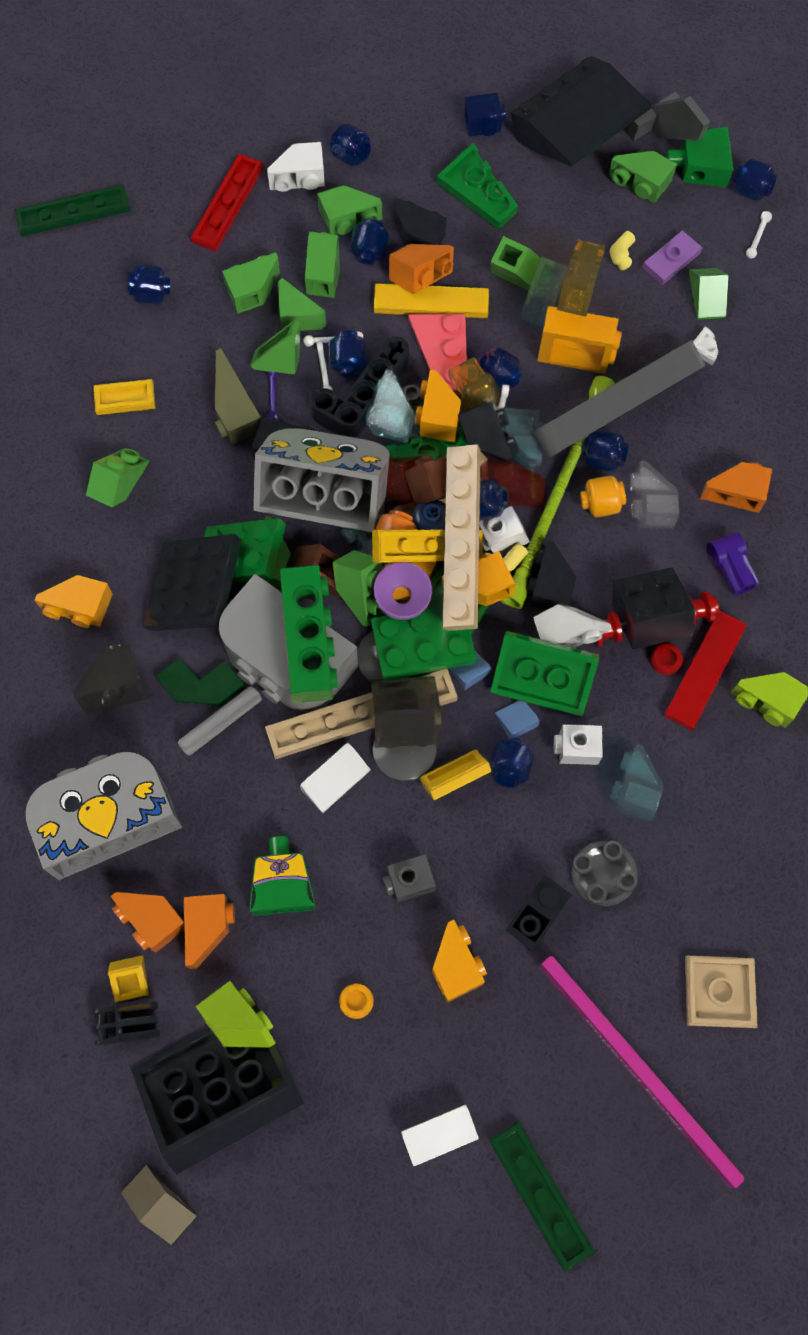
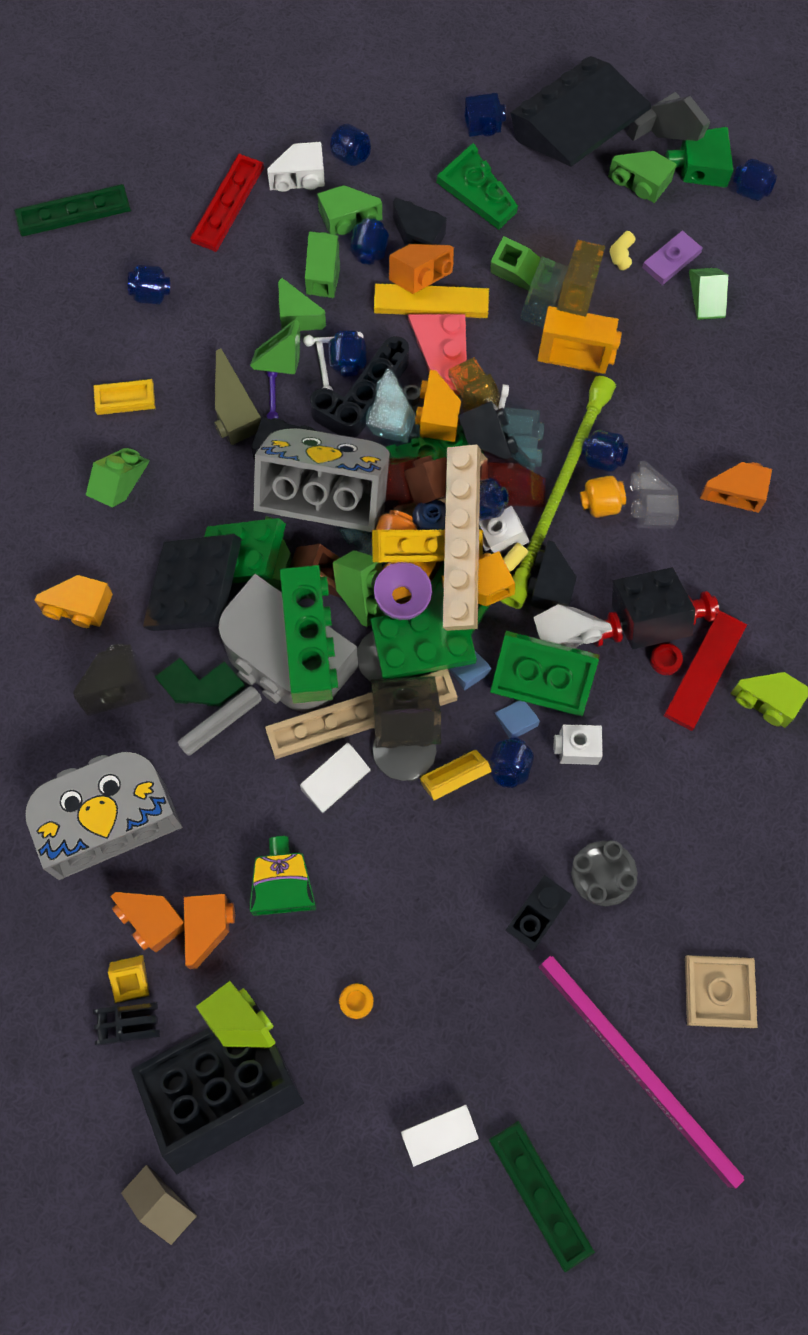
(251, 282): bright green slope -> none
(409, 878): dark grey brick -> none
(454, 966): light orange slope -> none
(502, 366): clear blue head -> none
(619, 399): dark grey beam -> none
(639, 788): clear light blue slope -> none
(706, 345): white tile -> none
(730, 556): dark purple piece -> none
(765, 217): white hinge -> none

